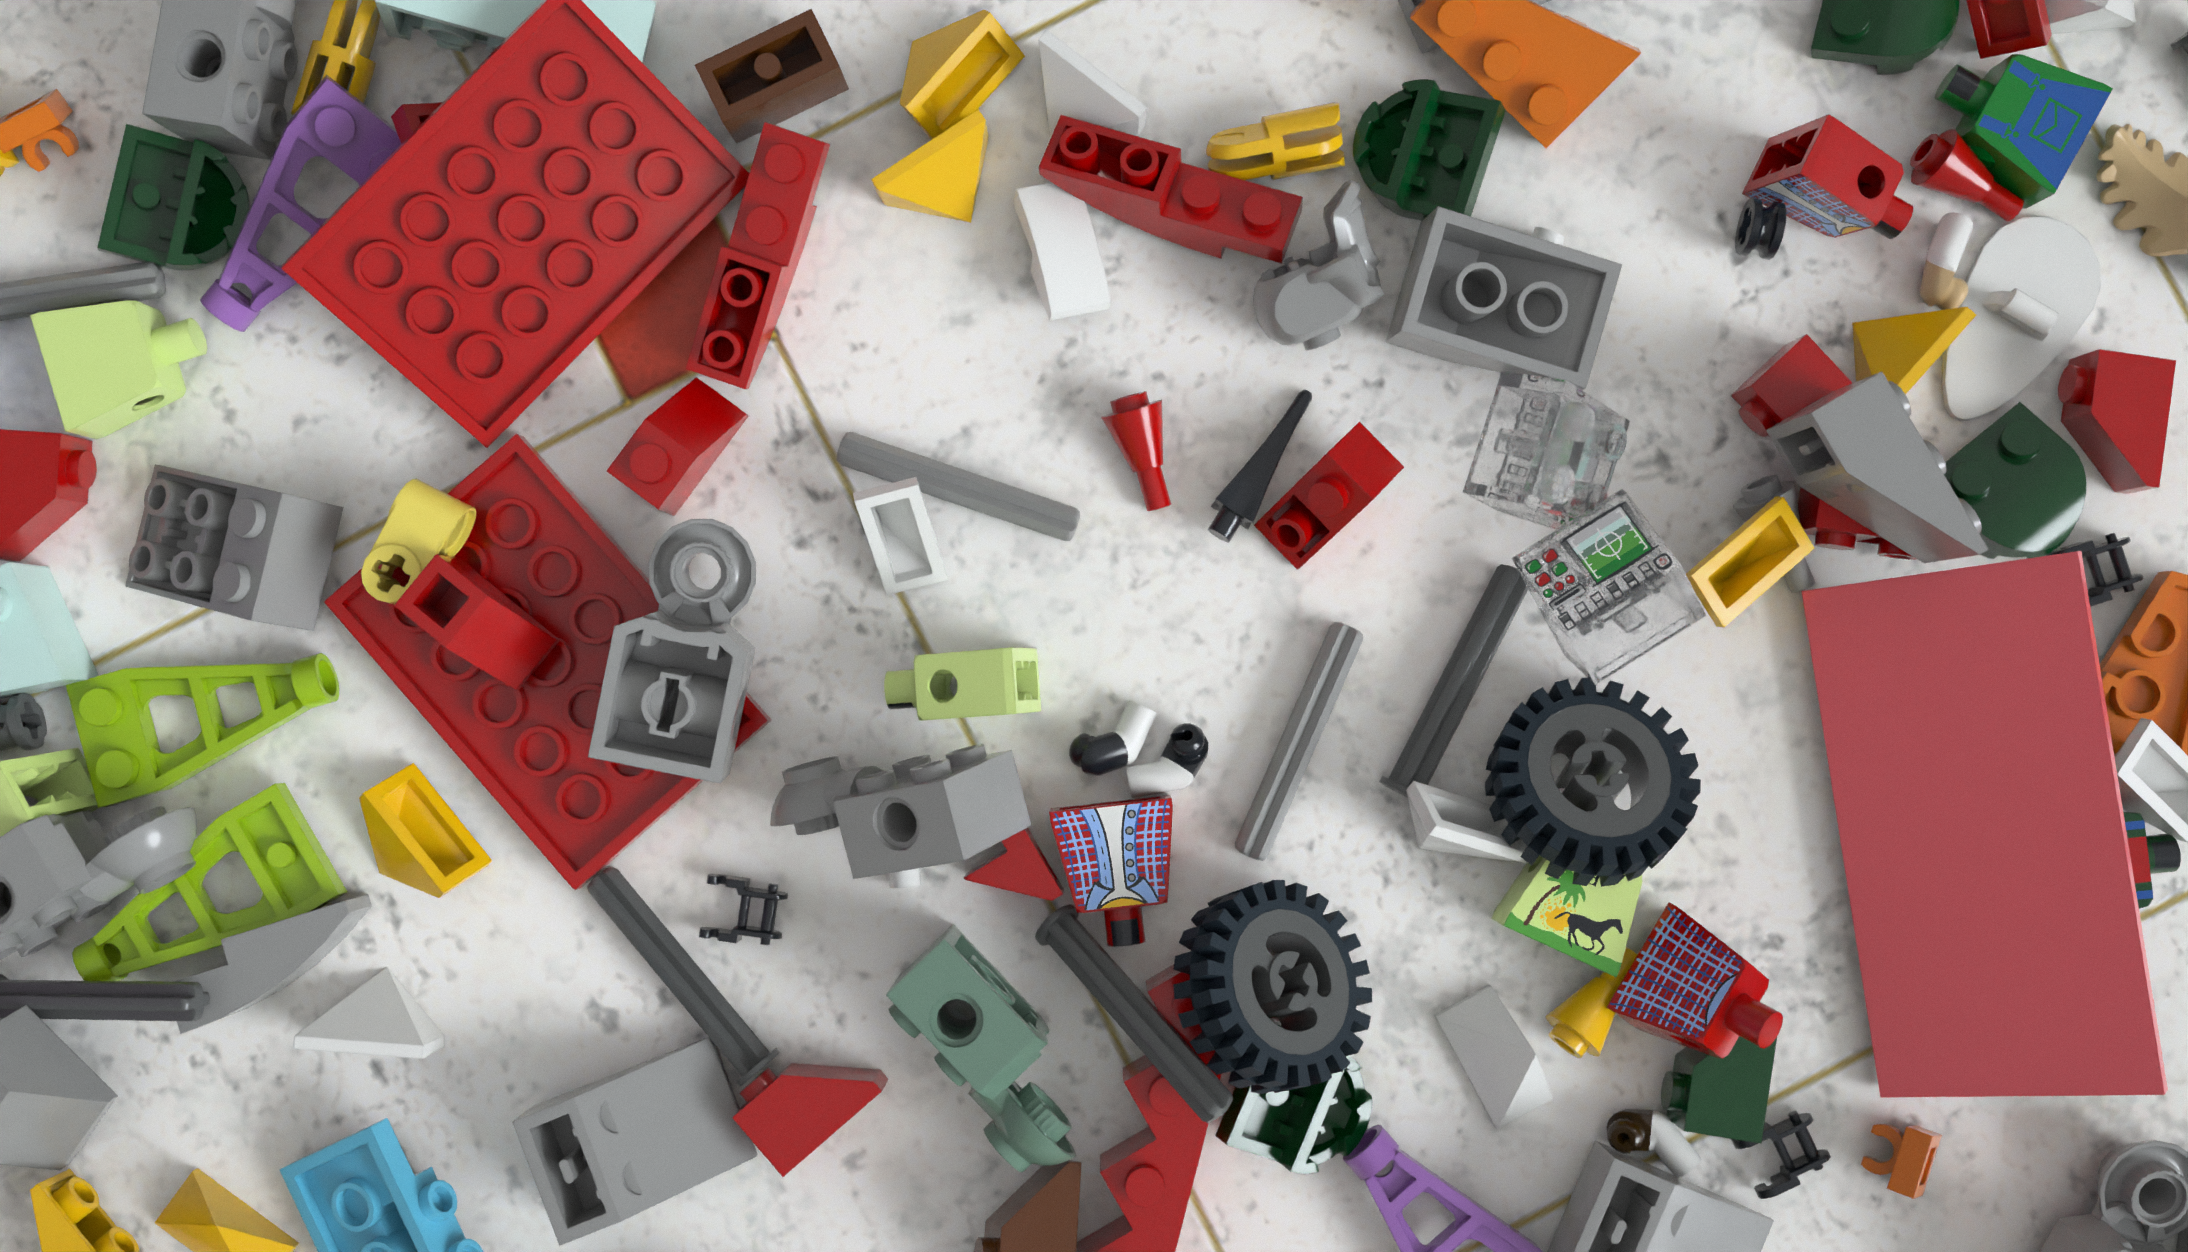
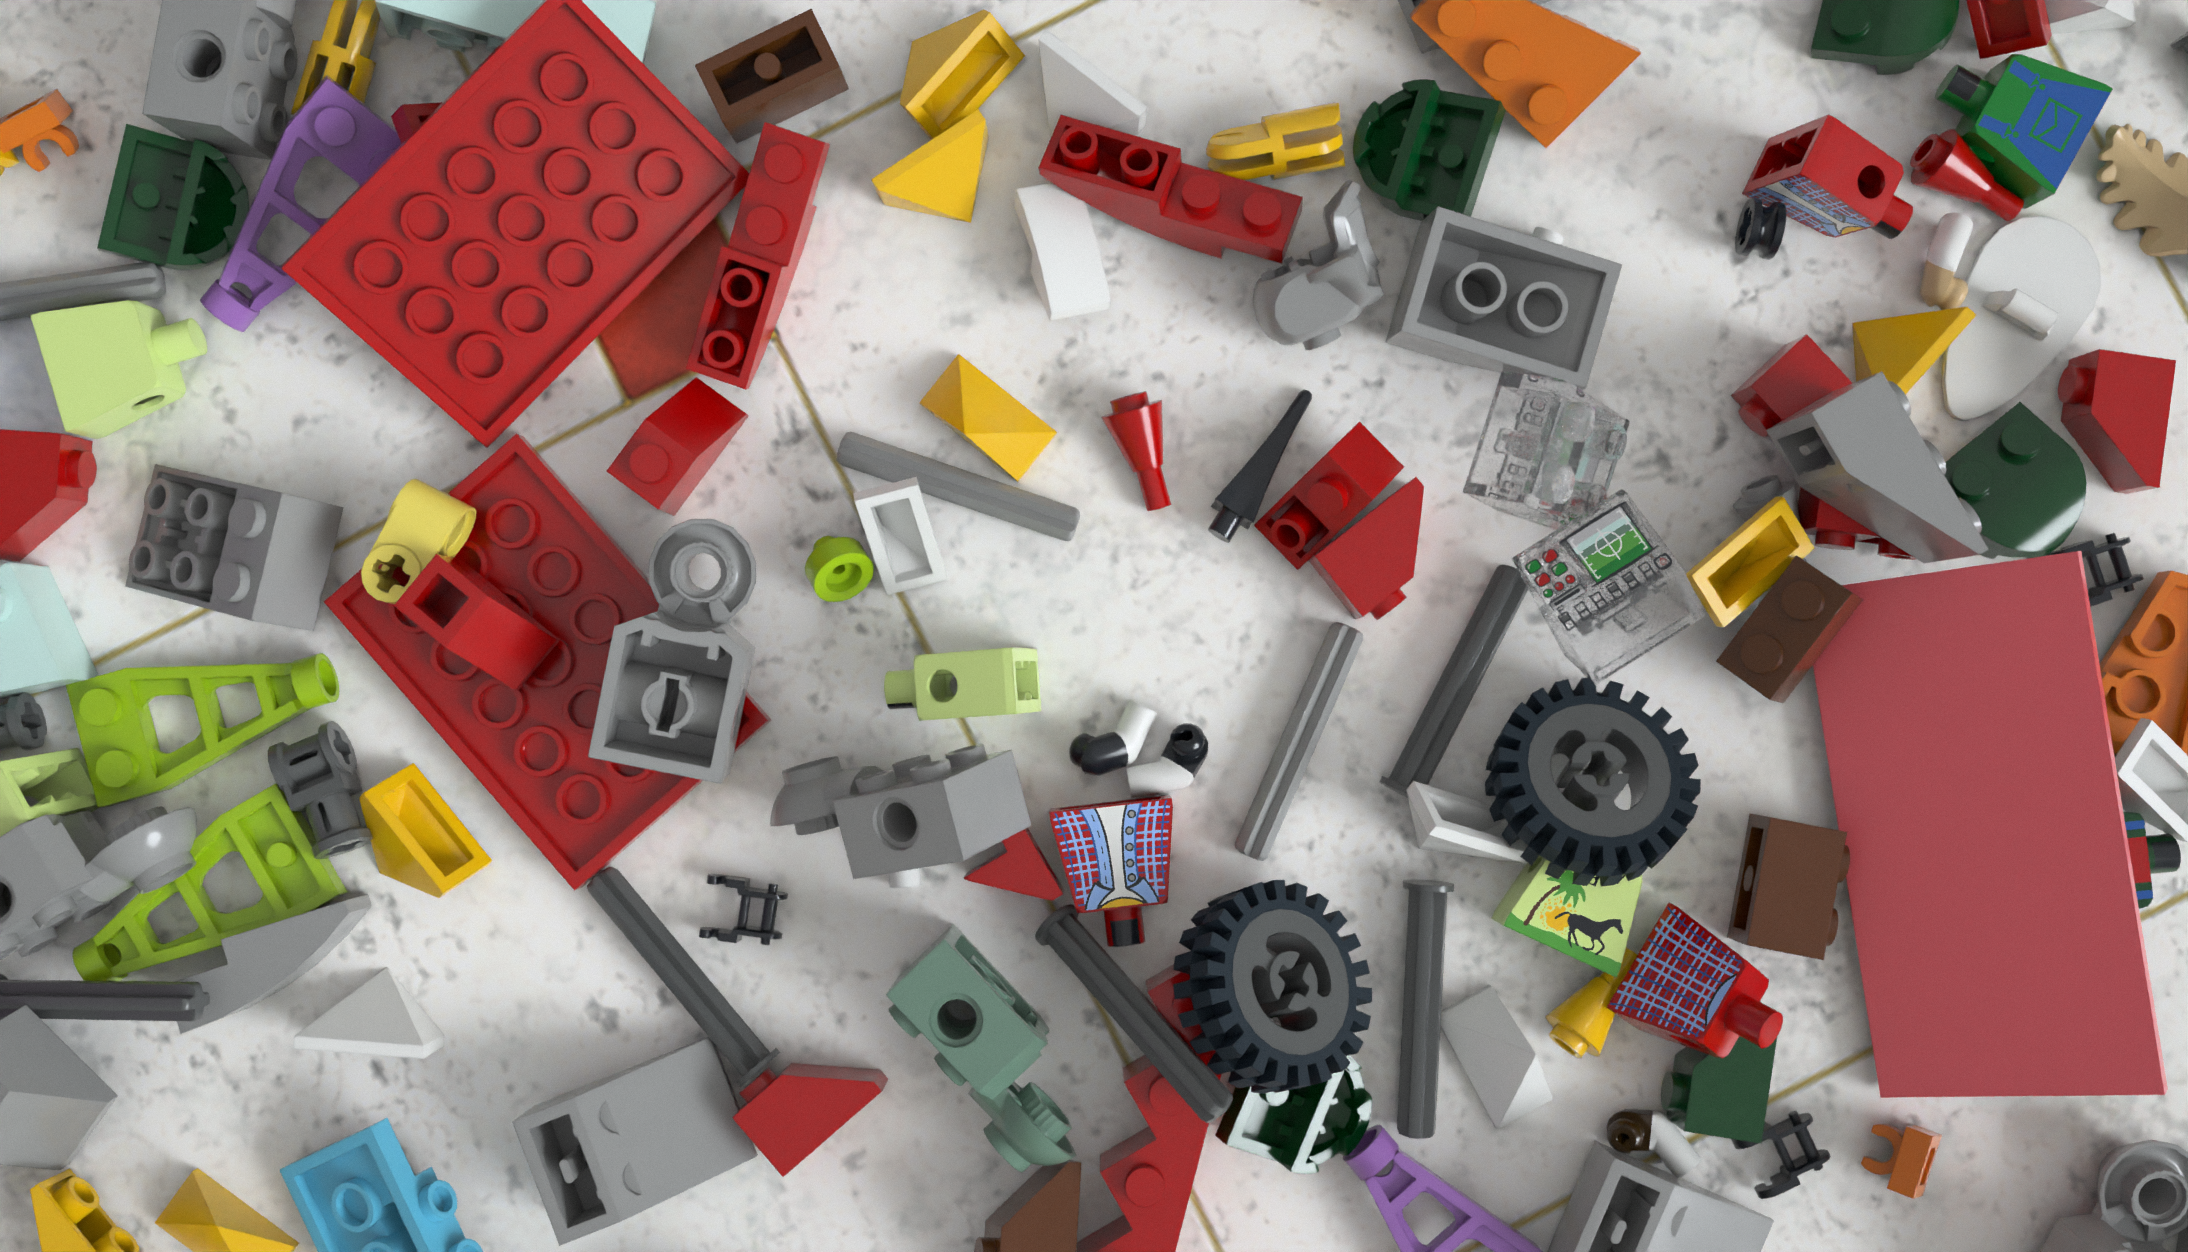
(320, 780): none -> dark grey connector
(838, 568): none -> lime tile
(988, 417): none -> yellow slope
(1375, 555): none -> red slope
(1422, 1007): none -> dark grey axle
(1788, 886): none -> reddish brown brick
(1789, 630): none -> reddish brown brick

